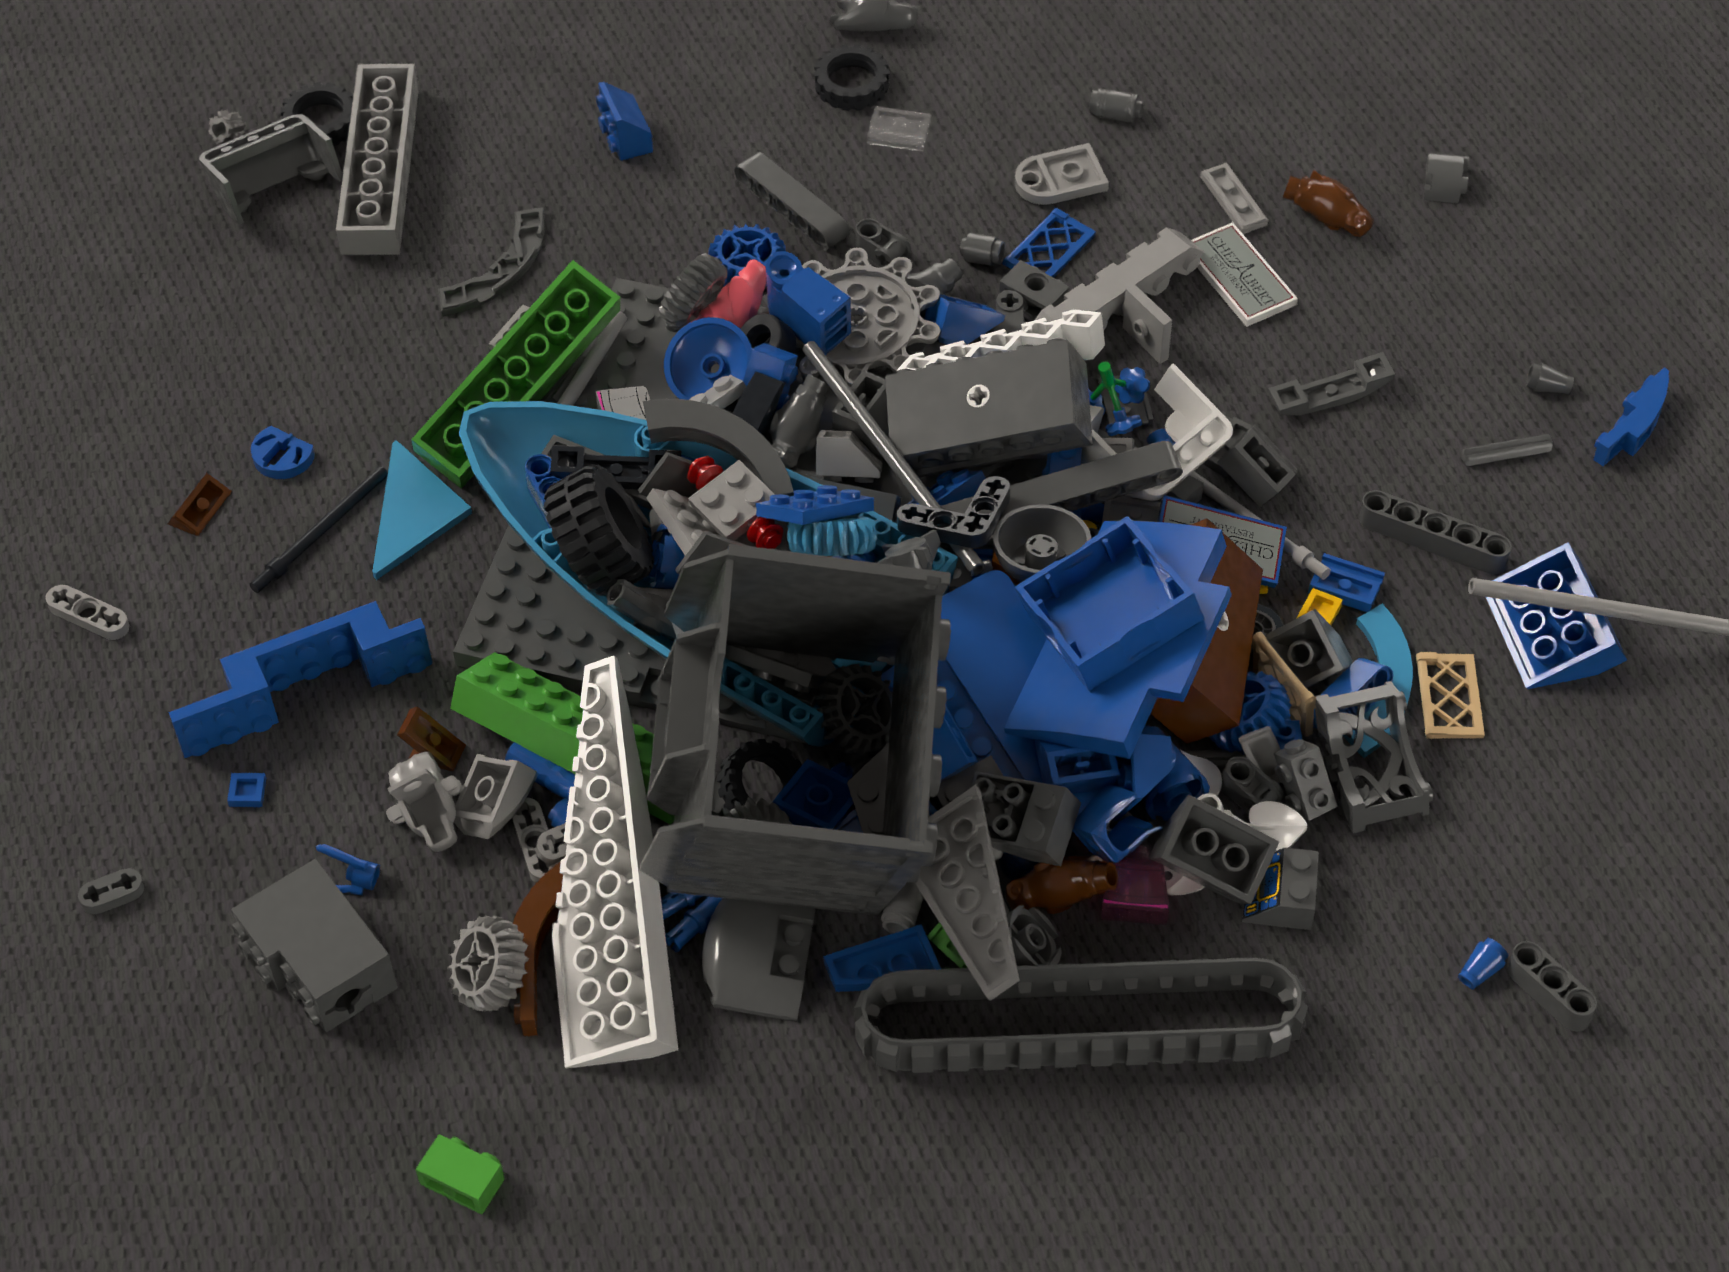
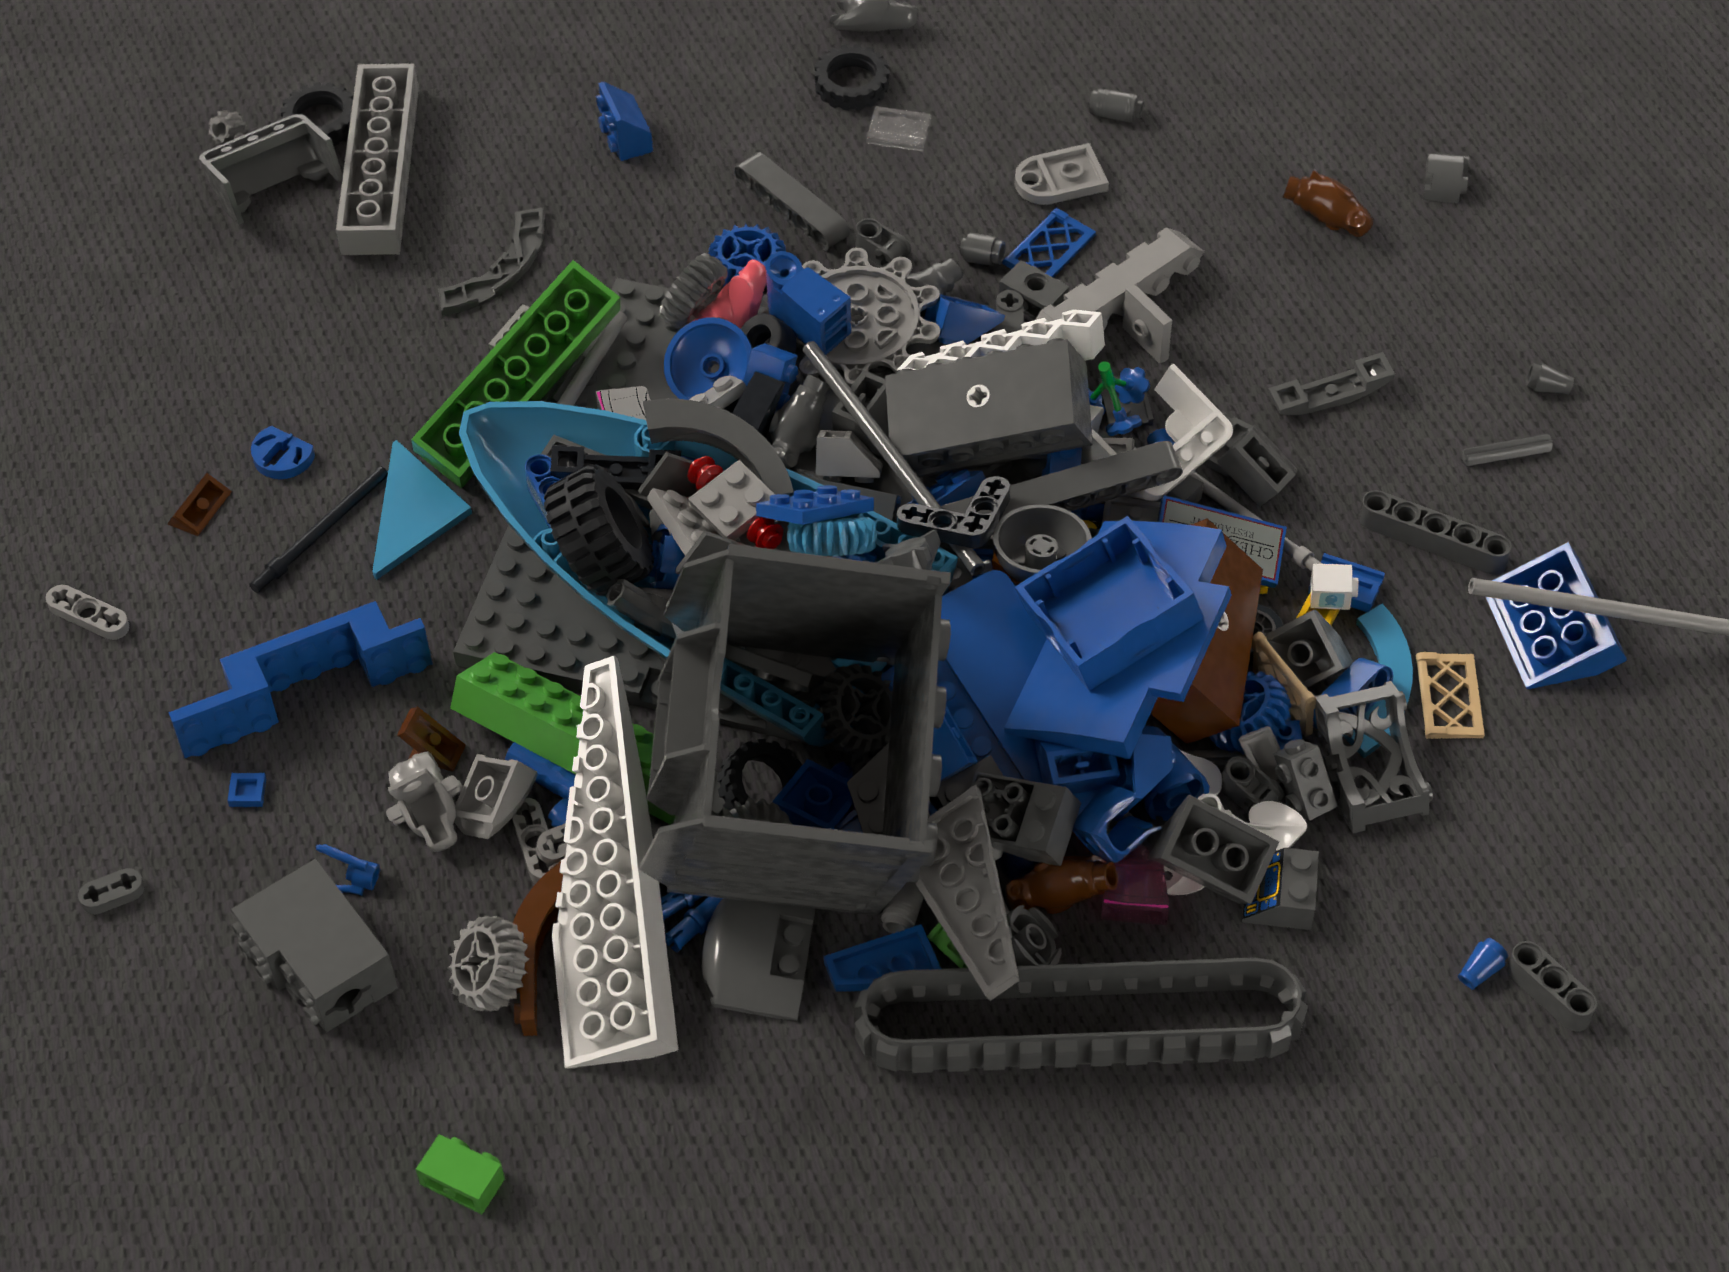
(1234, 198): light grey tile -> none
(1242, 275): light grey tile -> none
(1332, 586): none -> white brick
(1638, 419): blue slope -> none

